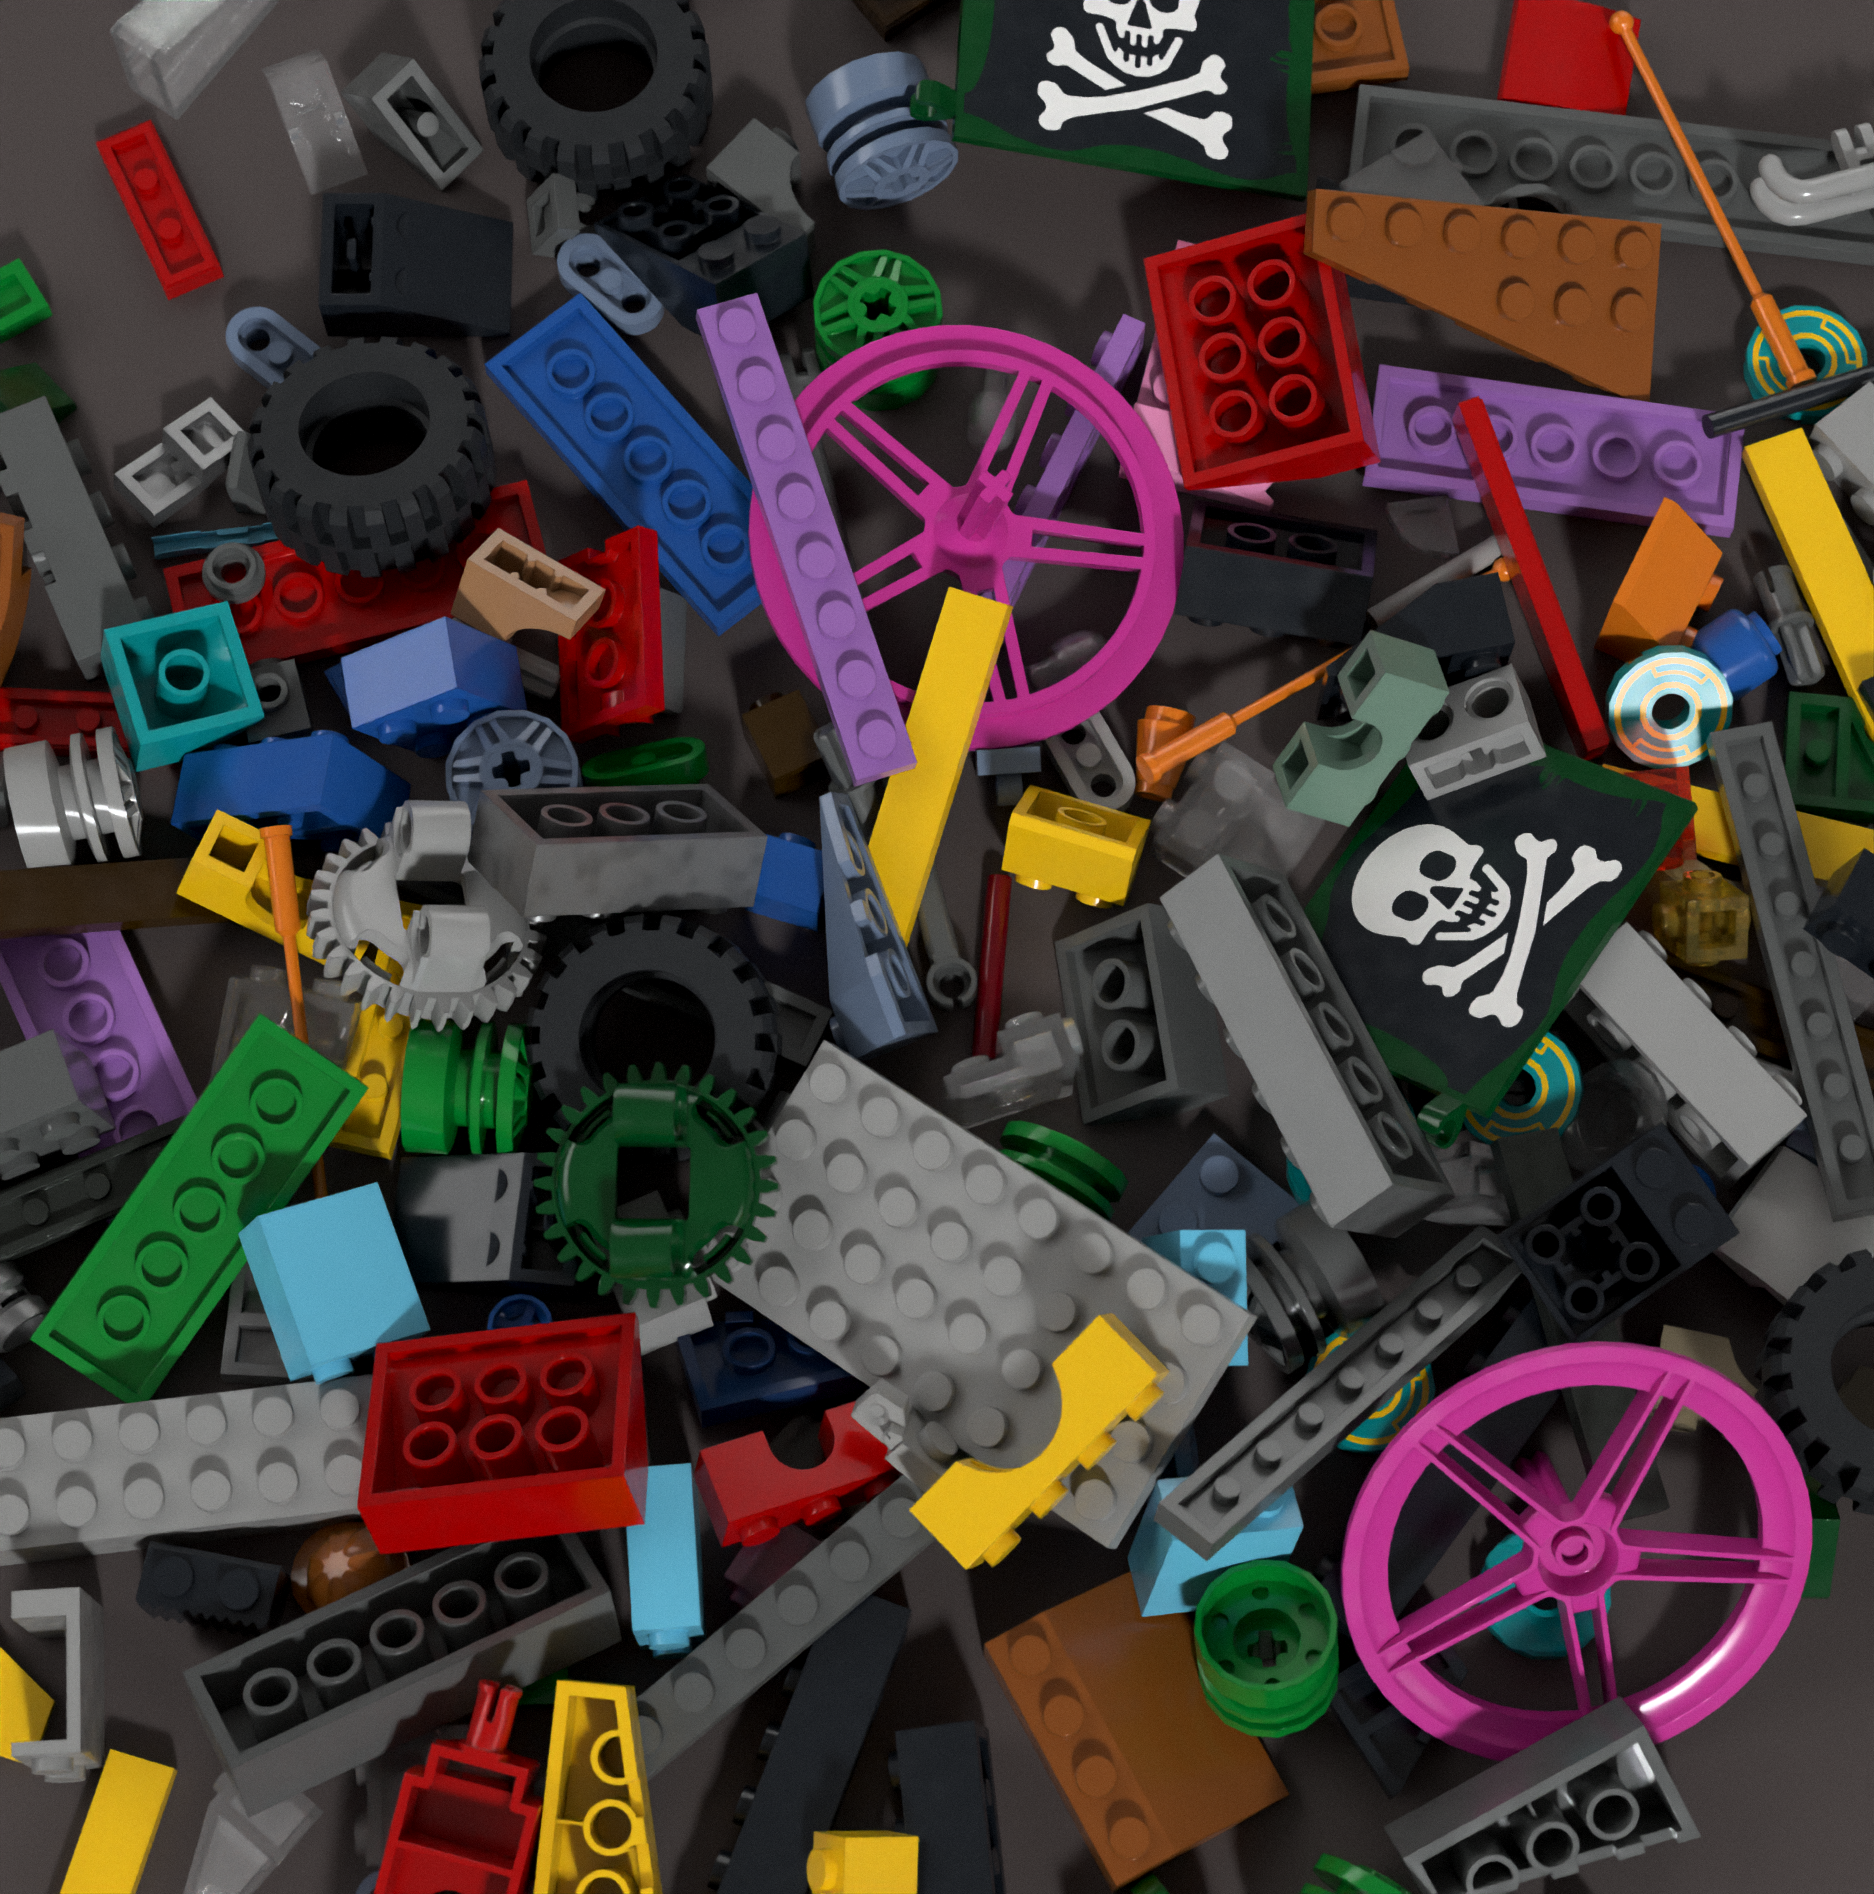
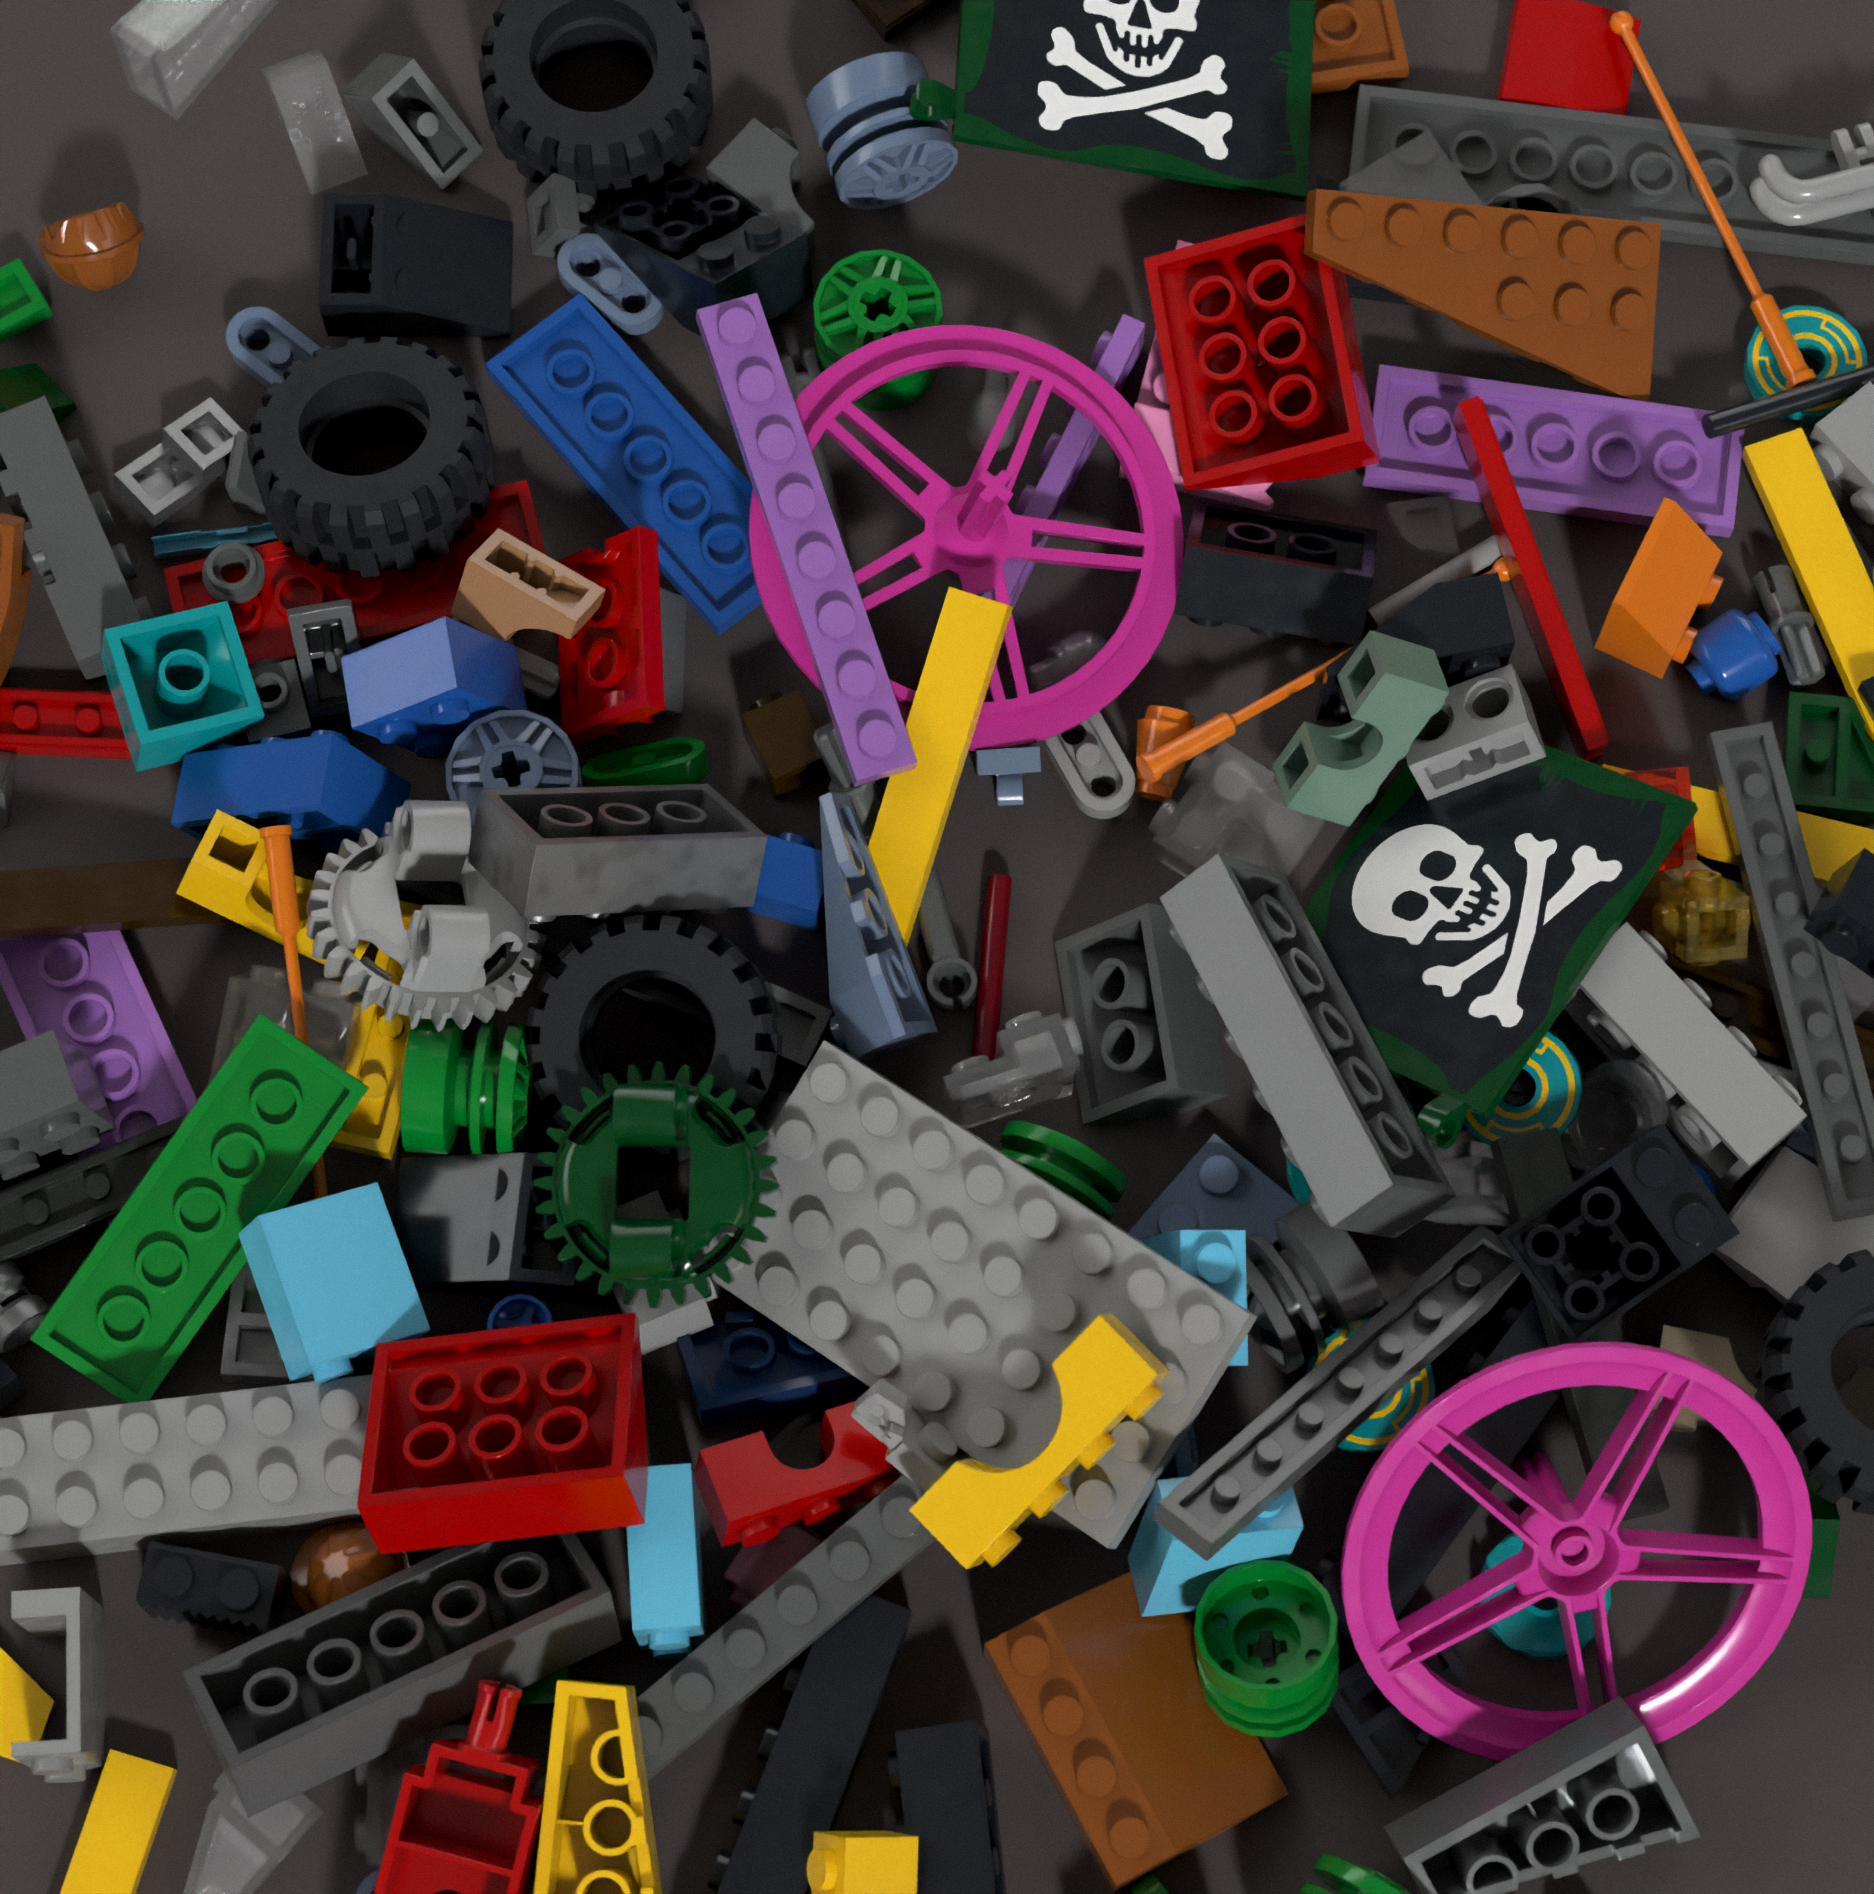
(73, 801): light grey wheel -> none
(94, 247): none -> dark orange piece
(159, 209): red tile -> none
(321, 638): none -> dark grey slope
(1074, 847): yellow slope -> none
(1653, 675): tile -> none

